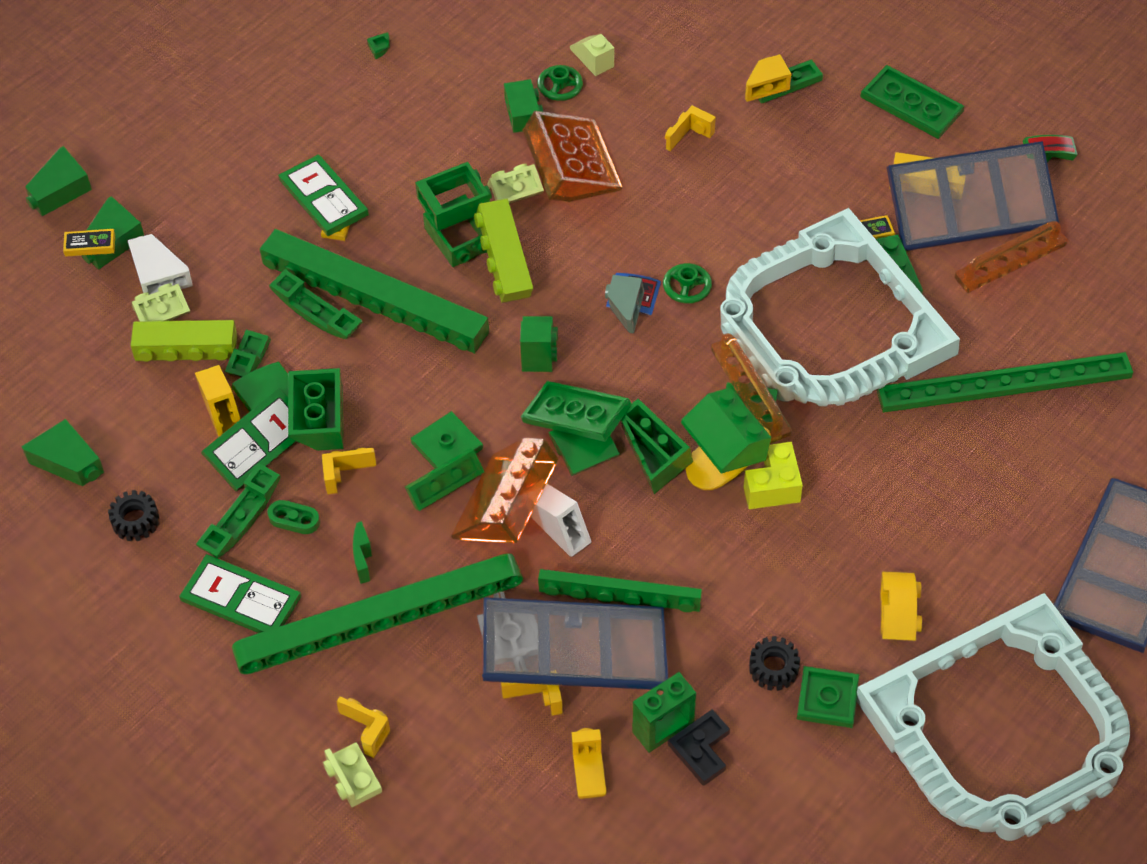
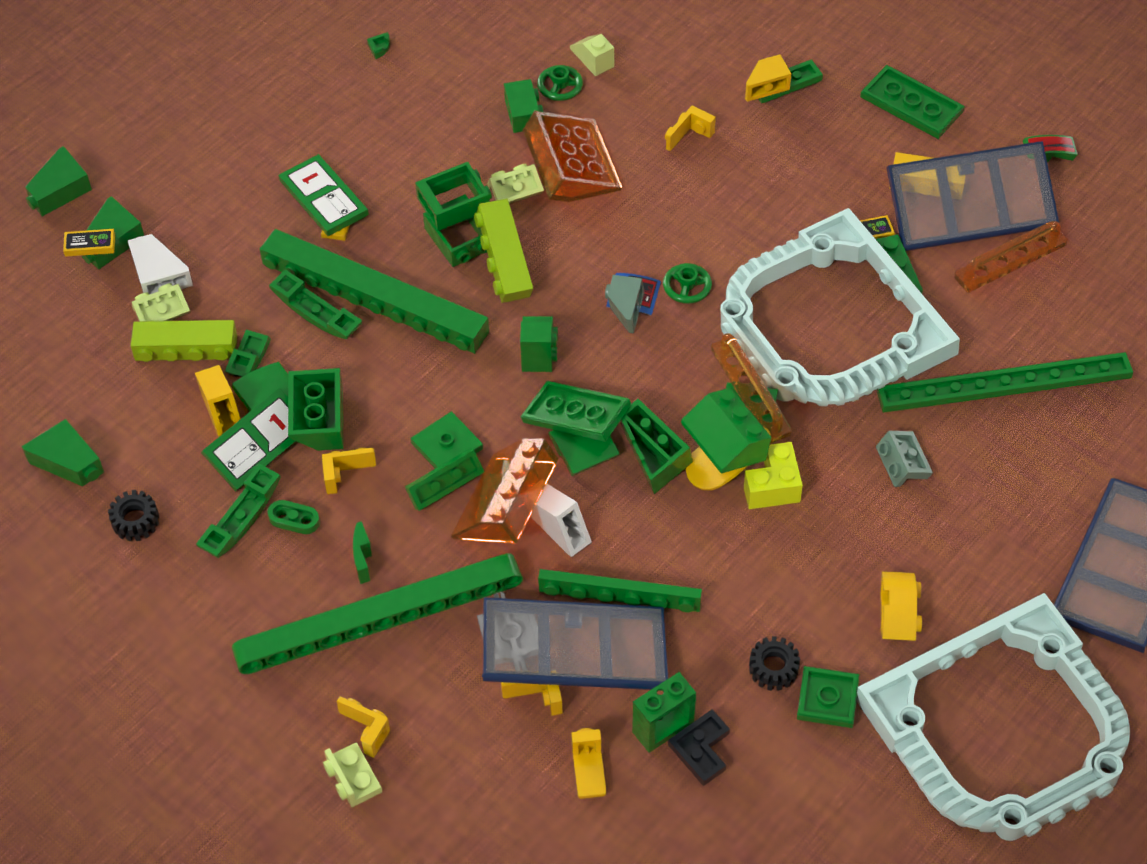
(239, 595): tile -> none
(903, 457): none -> sand green bracket

